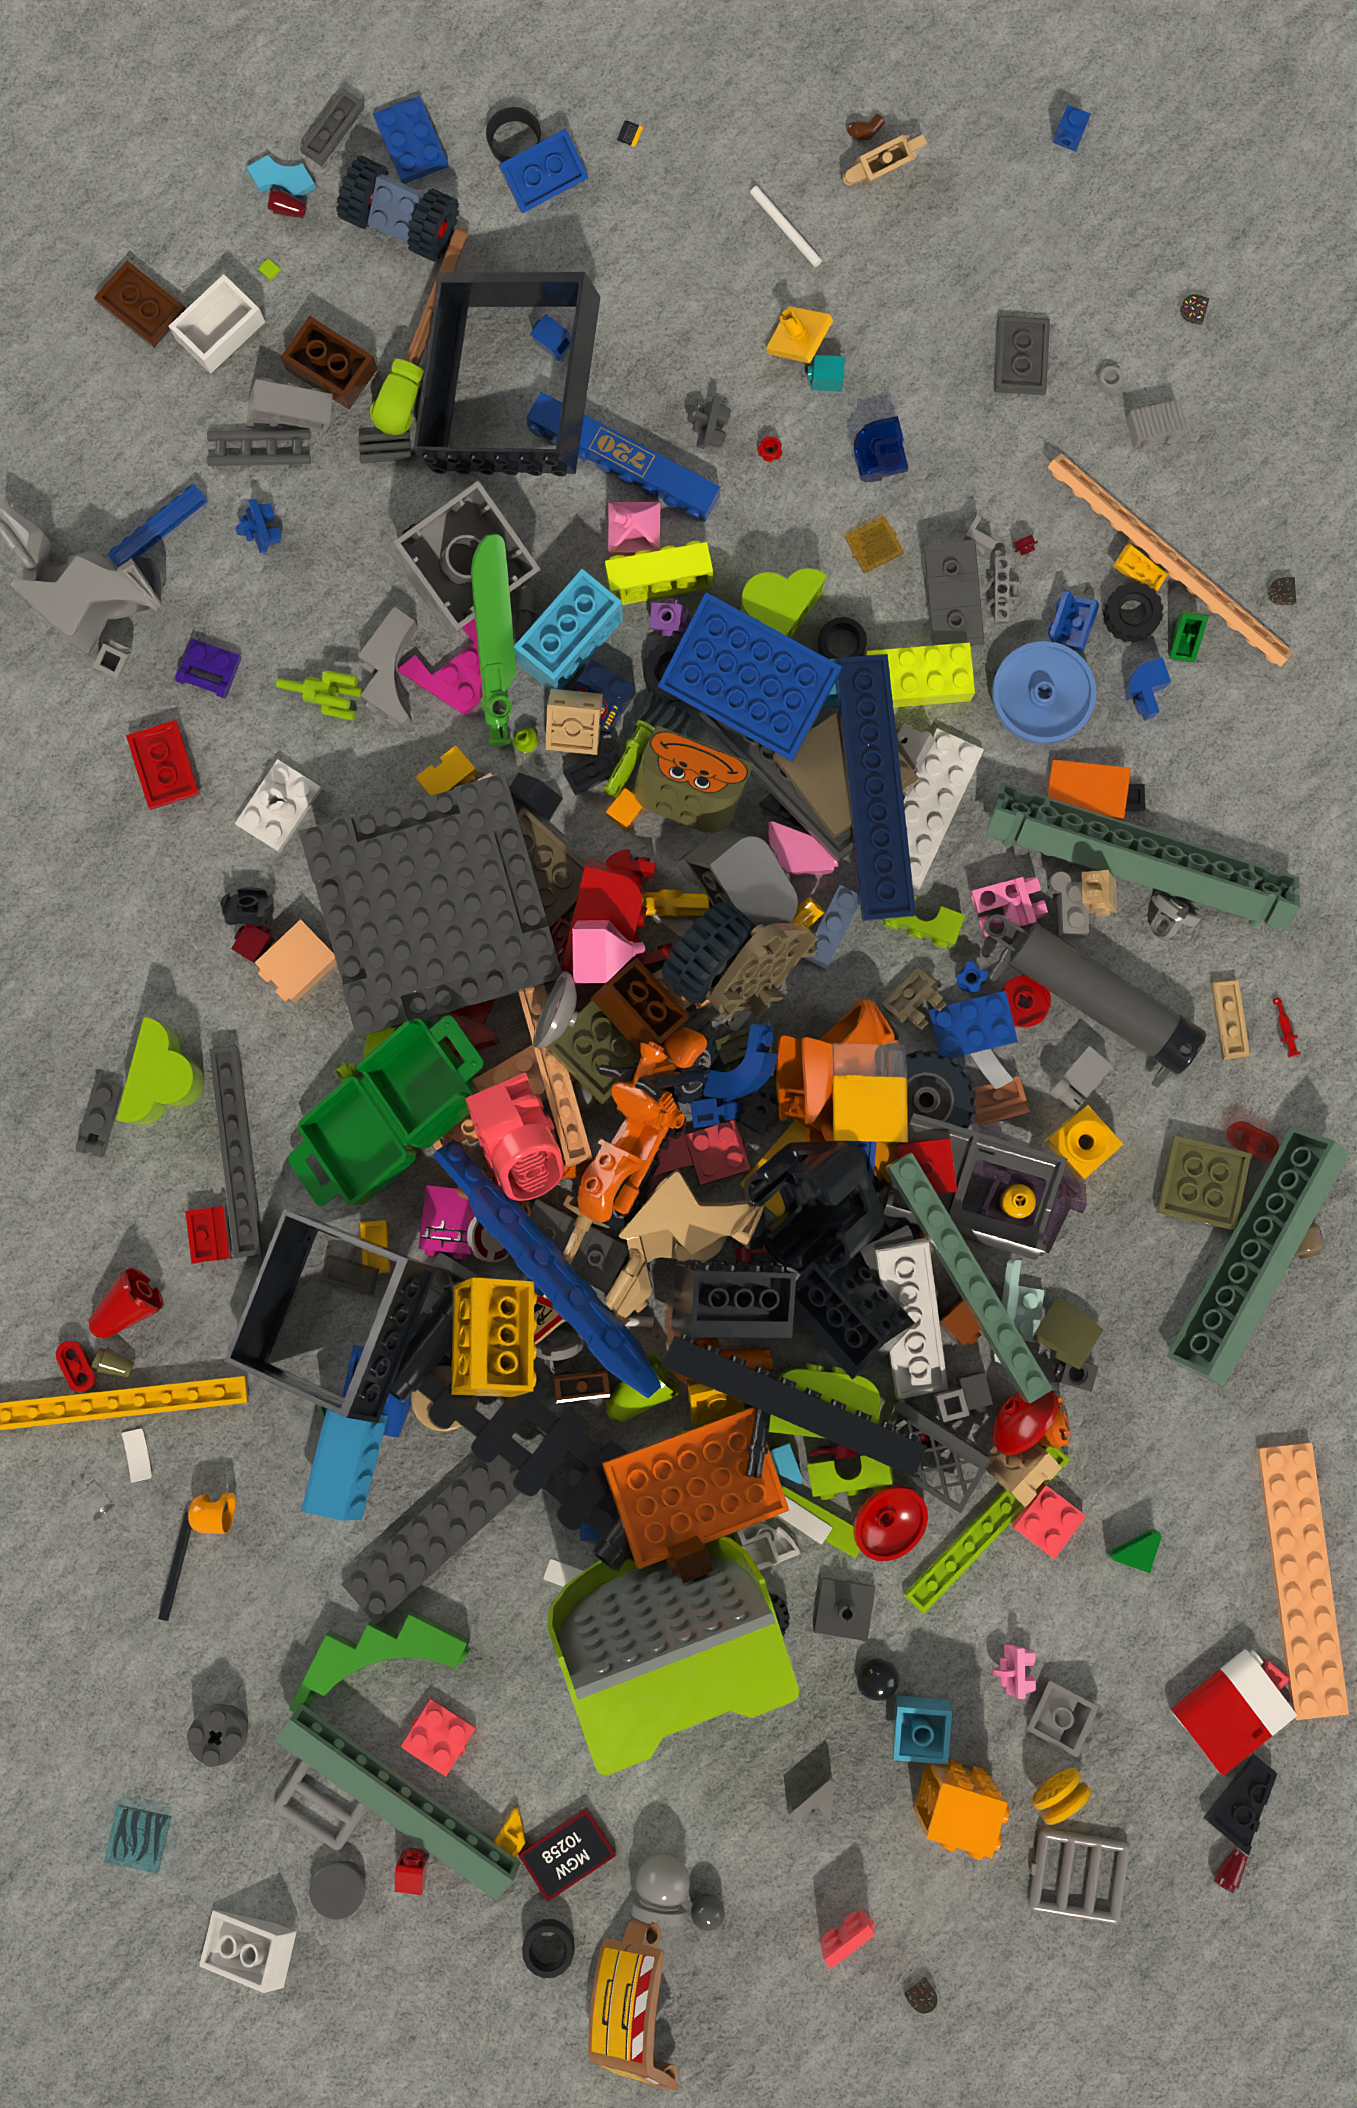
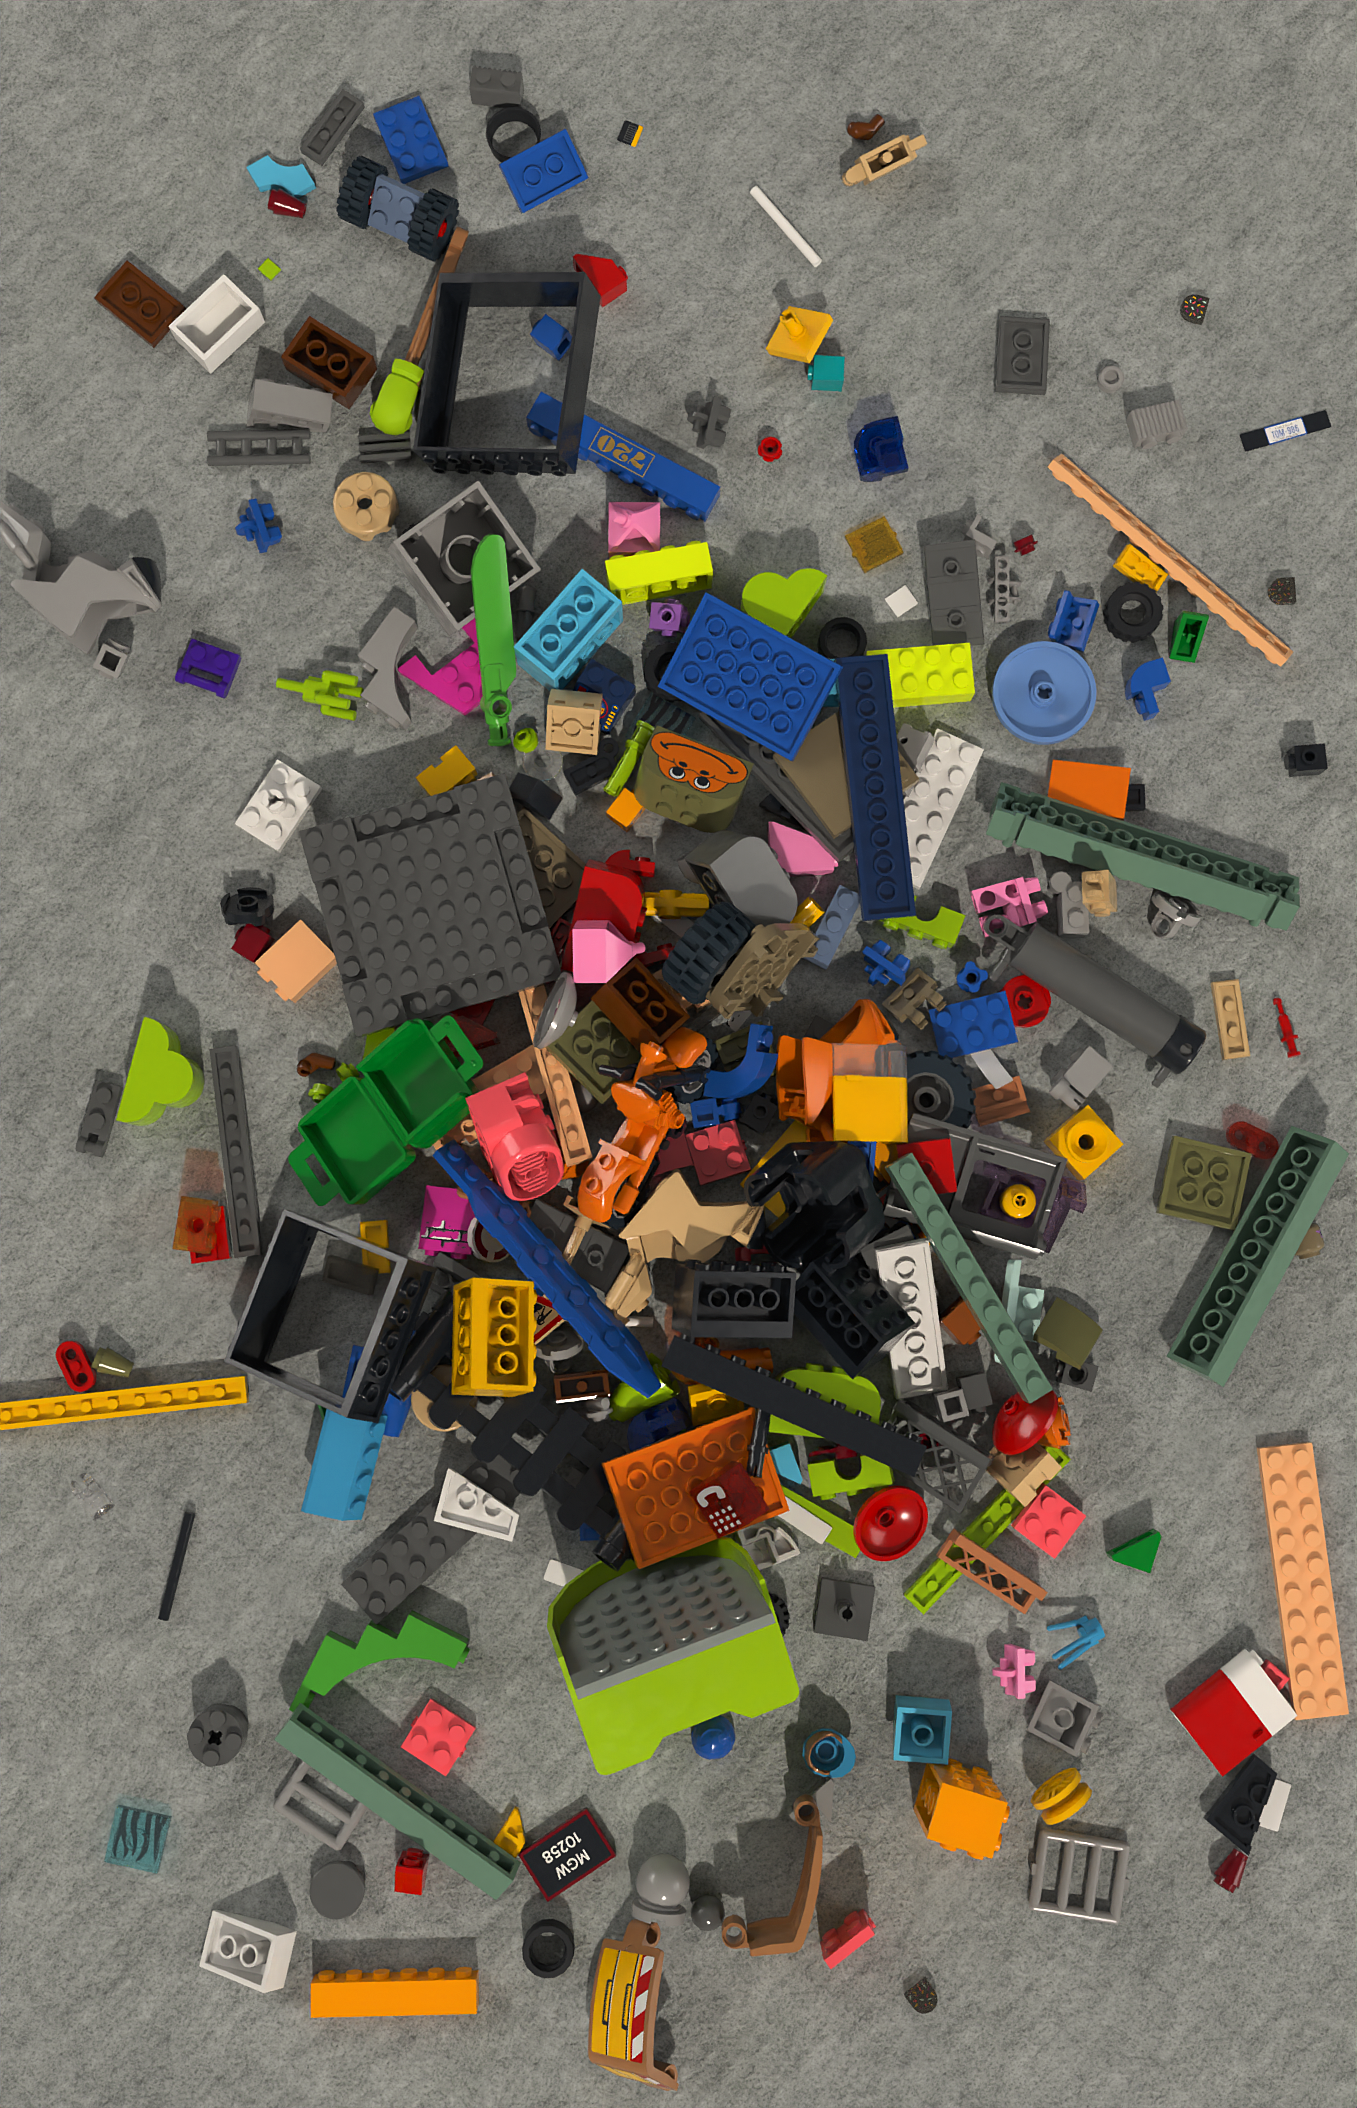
(125, 1304): red cone -> none
(137, 1455): white sticker -> none
(158, 526): blue piece -> none
(163, 765): red plate -> none
(185, 1236): none -> clear orange brick
(209, 1517): light orange helmet -> none
(313, 1062): none -> reddish brown arm
(319, 1092): none -> lime plate
(370, 521): none -> tan plate
(395, 1992): none -> light orange brick
(474, 1509): none -> white wing
(496, 87): none -> dark grey brick
(598, 1409): none -> light grey plate
(604, 274): none -> red slope
(657, 1423): none -> clear blue brick
(689, 1559): reddish brown brick -> none
(713, 1738): none -> blue piece
(728, 1499): none -> clear red slope
(789, 1932): none -> medium nougat panel
(828, 1753): none -> dark azure piece
(876, 957): none -> blue hips
(877, 1679): black hair -> none
(901, 601): none -> white sticker
(995, 1563): none -> nougat fence
(1071, 128): blue brick -> none
(1089, 1633): none -> dark azure plant
(1273, 1811): none -> white sticker
(1285, 430): none -> sticker
(1306, 760): none -> black brick

